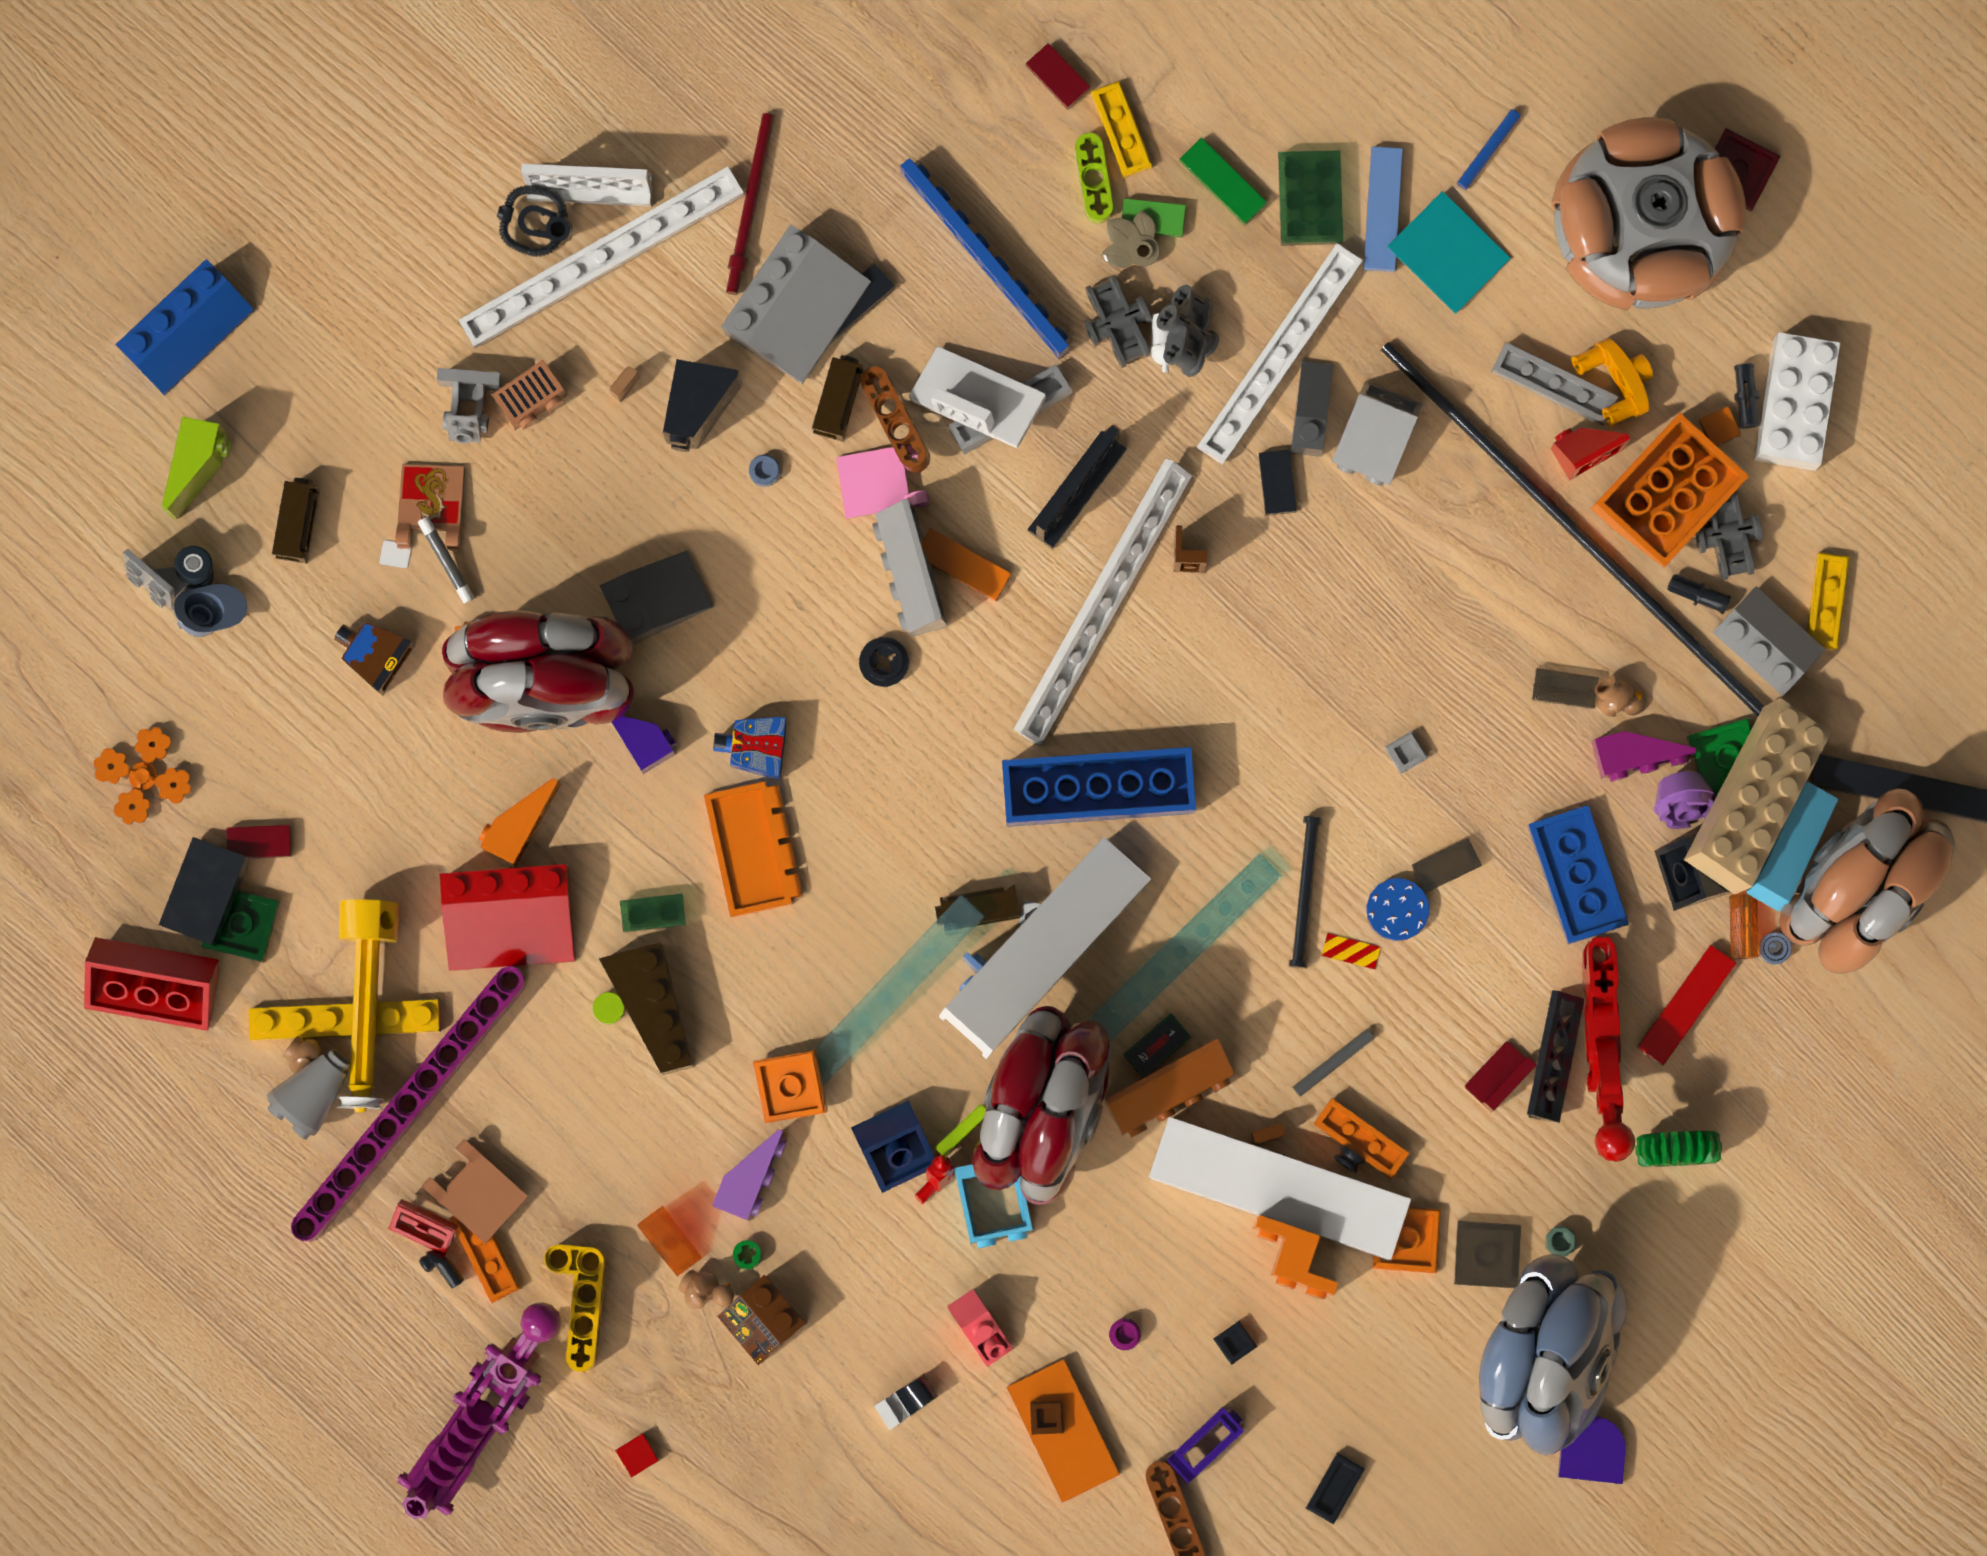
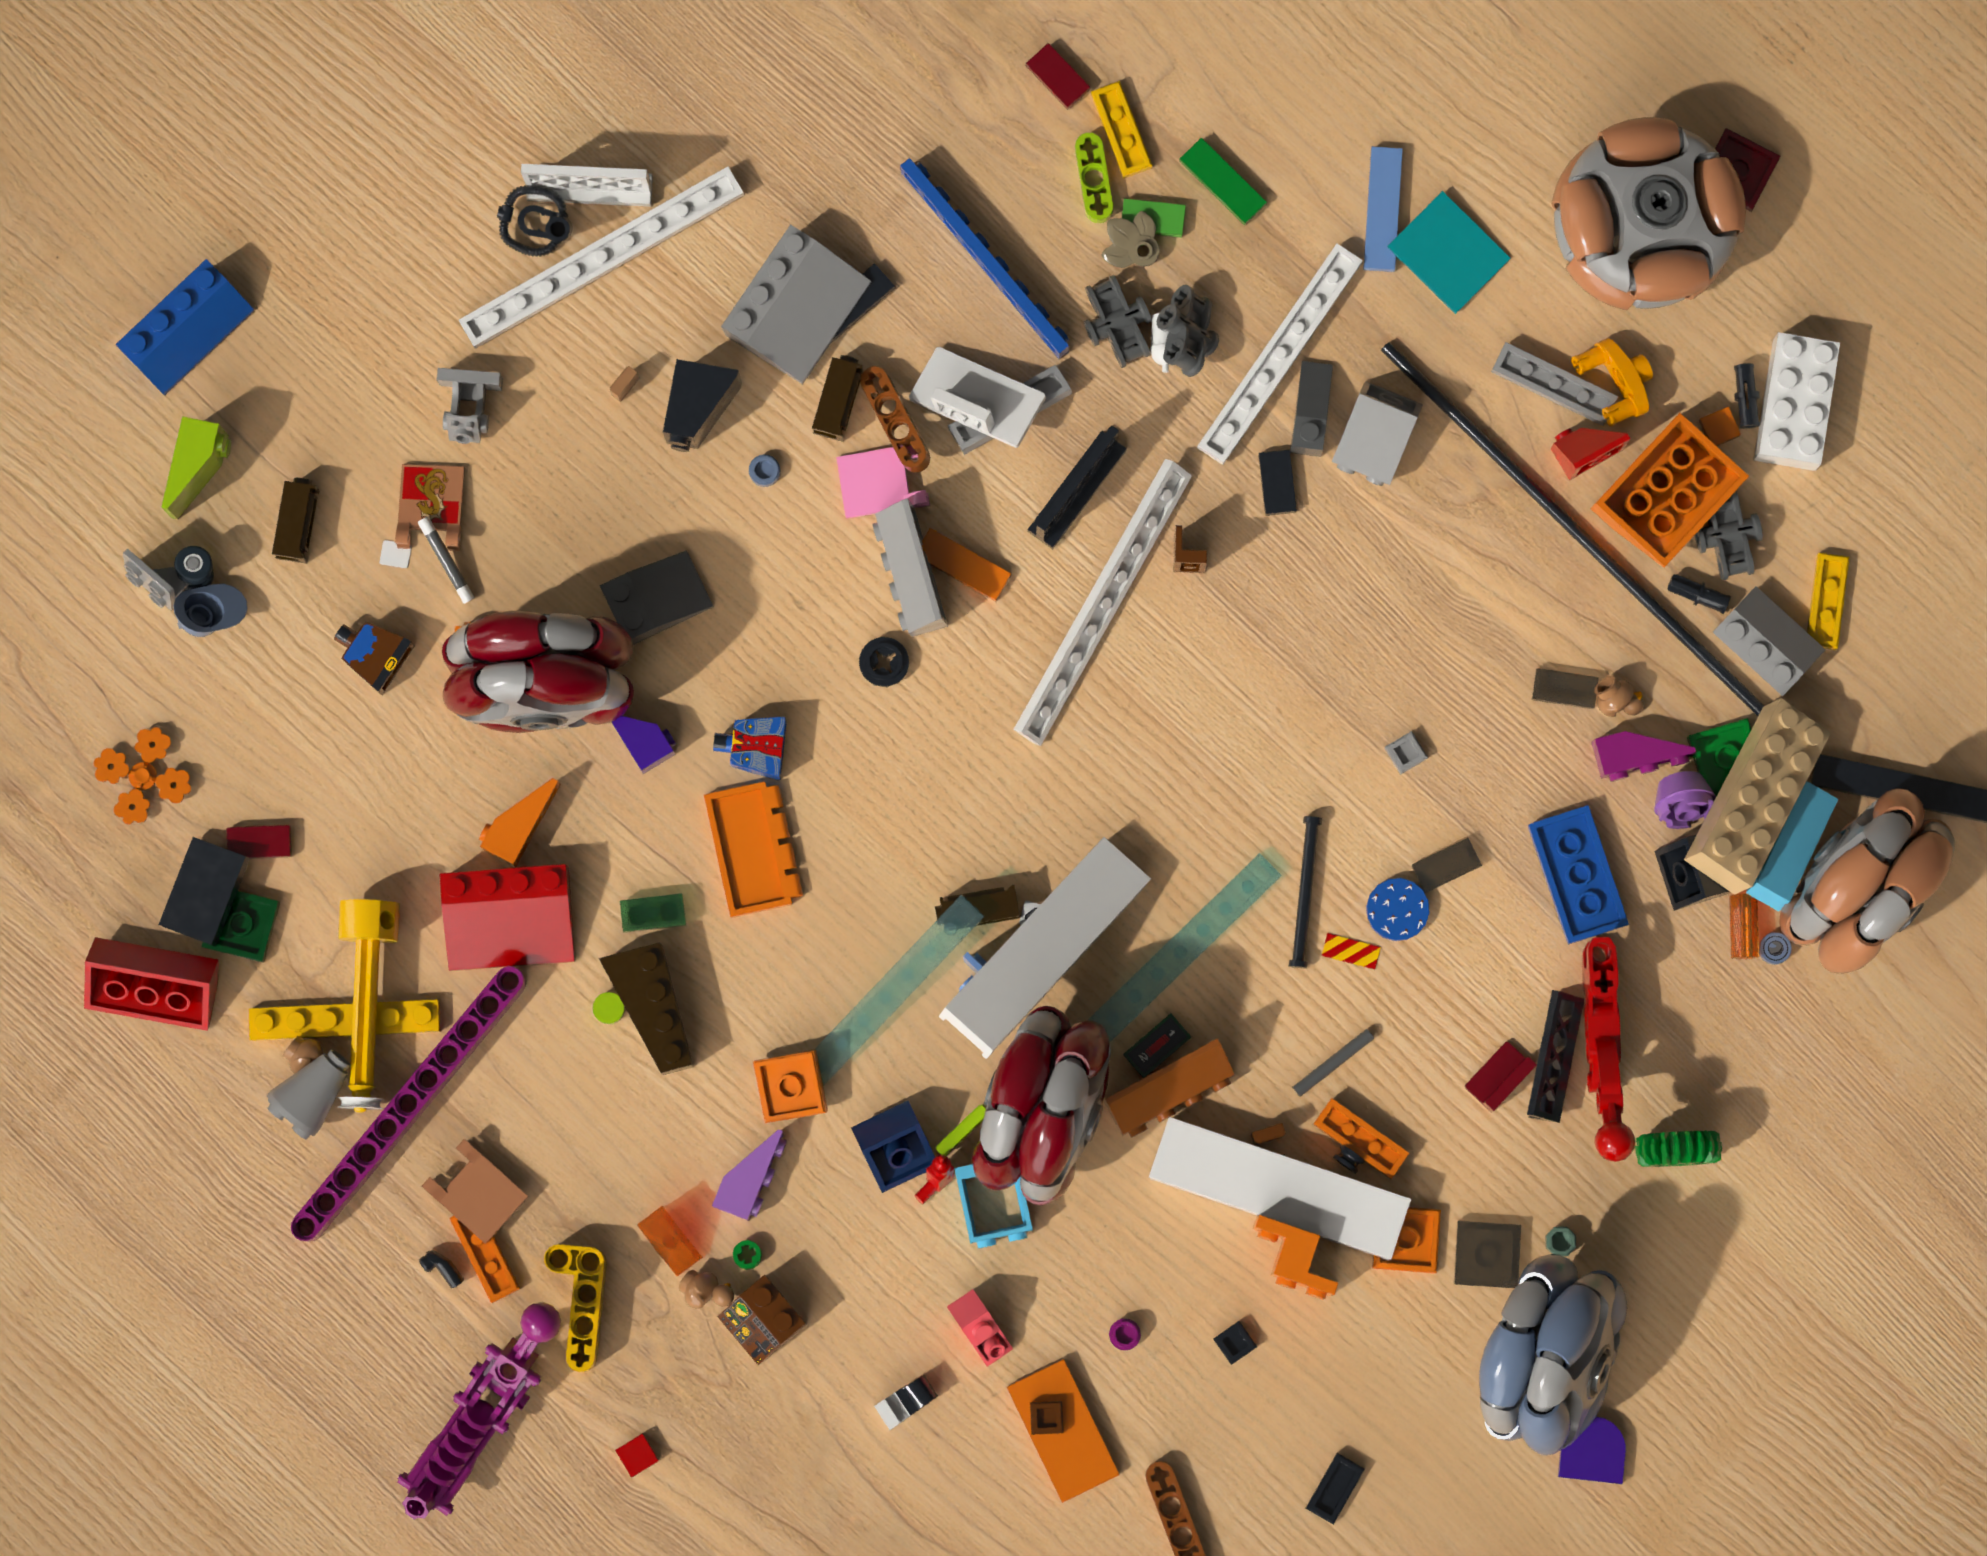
(424, 1223): red tile -> none
(529, 396): nougat brick -> none
(738, 261): dark red bar -> none
(1098, 787): blue brick -> none
(1230, 1420): dark purple window -> none
(1310, 198): clear green plate -> none
(1488, 149): blue bar -> none
(1686, 1005): red tile -> none

